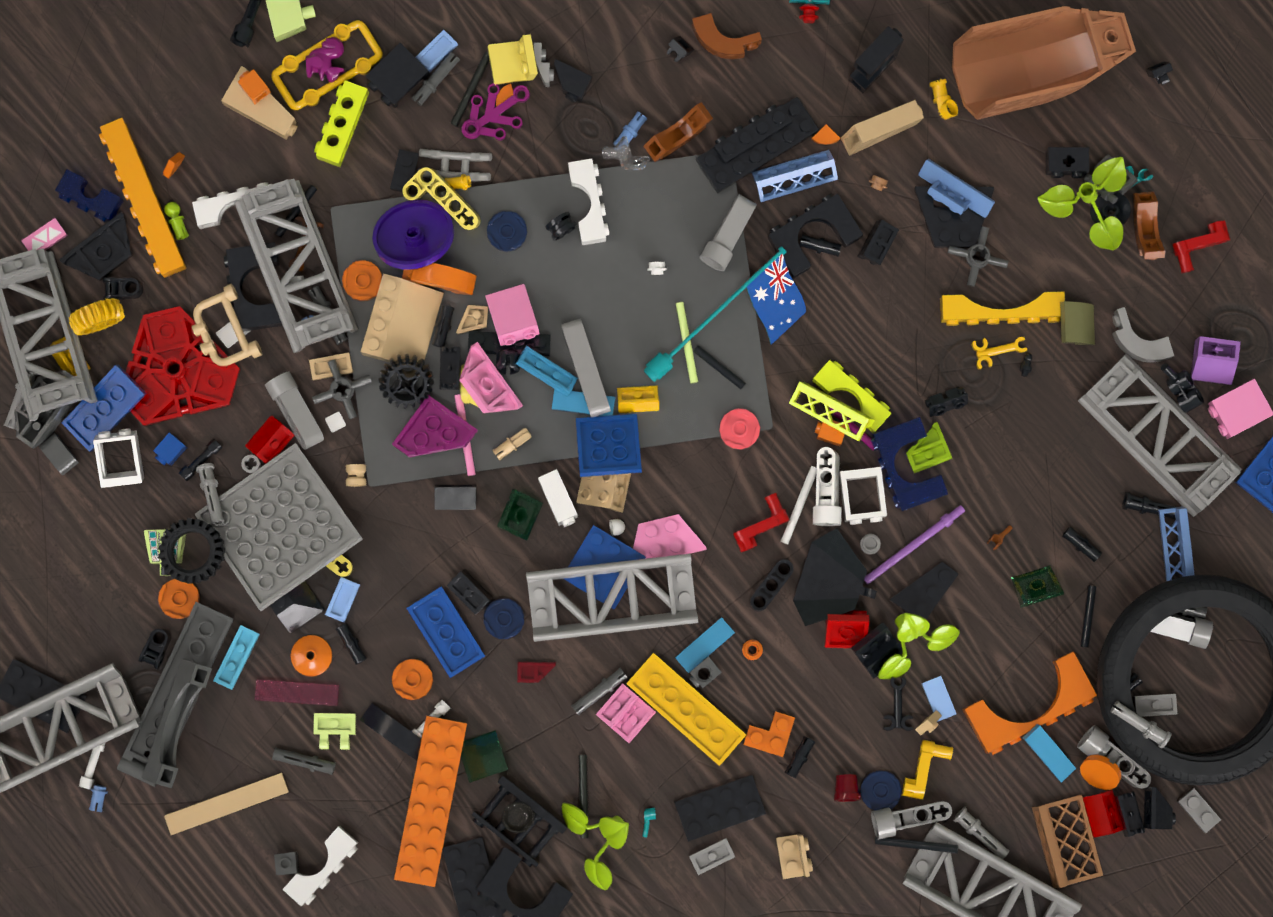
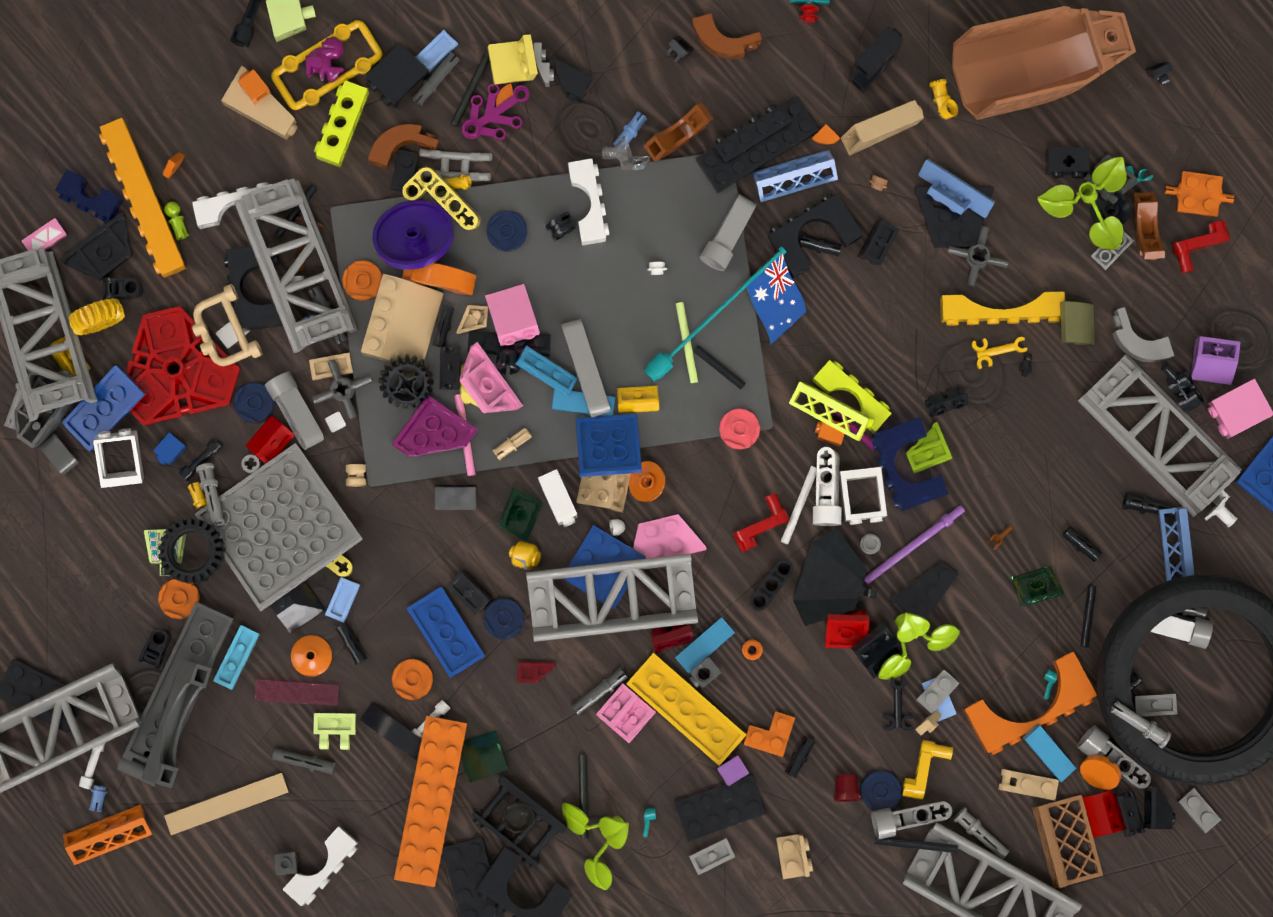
(104, 831): none -> orange fence
(197, 495): none -> yellow pin
(253, 403): none -> dark blue tile
(397, 137): none -> dark orange arch
(525, 555): none -> yellow head
(639, 482): none -> orange dish
(665, 640): none -> dark red tile
(732, 770): none -> medium lavender panel
(937, 691): none -> light grey plate
(1029, 785): none -> tan plate
(1051, 677): none -> teal hand
(1107, 257): none -> light grey slope
(1199, 194): none -> orange plate
(1221, 511): none -> white bracket

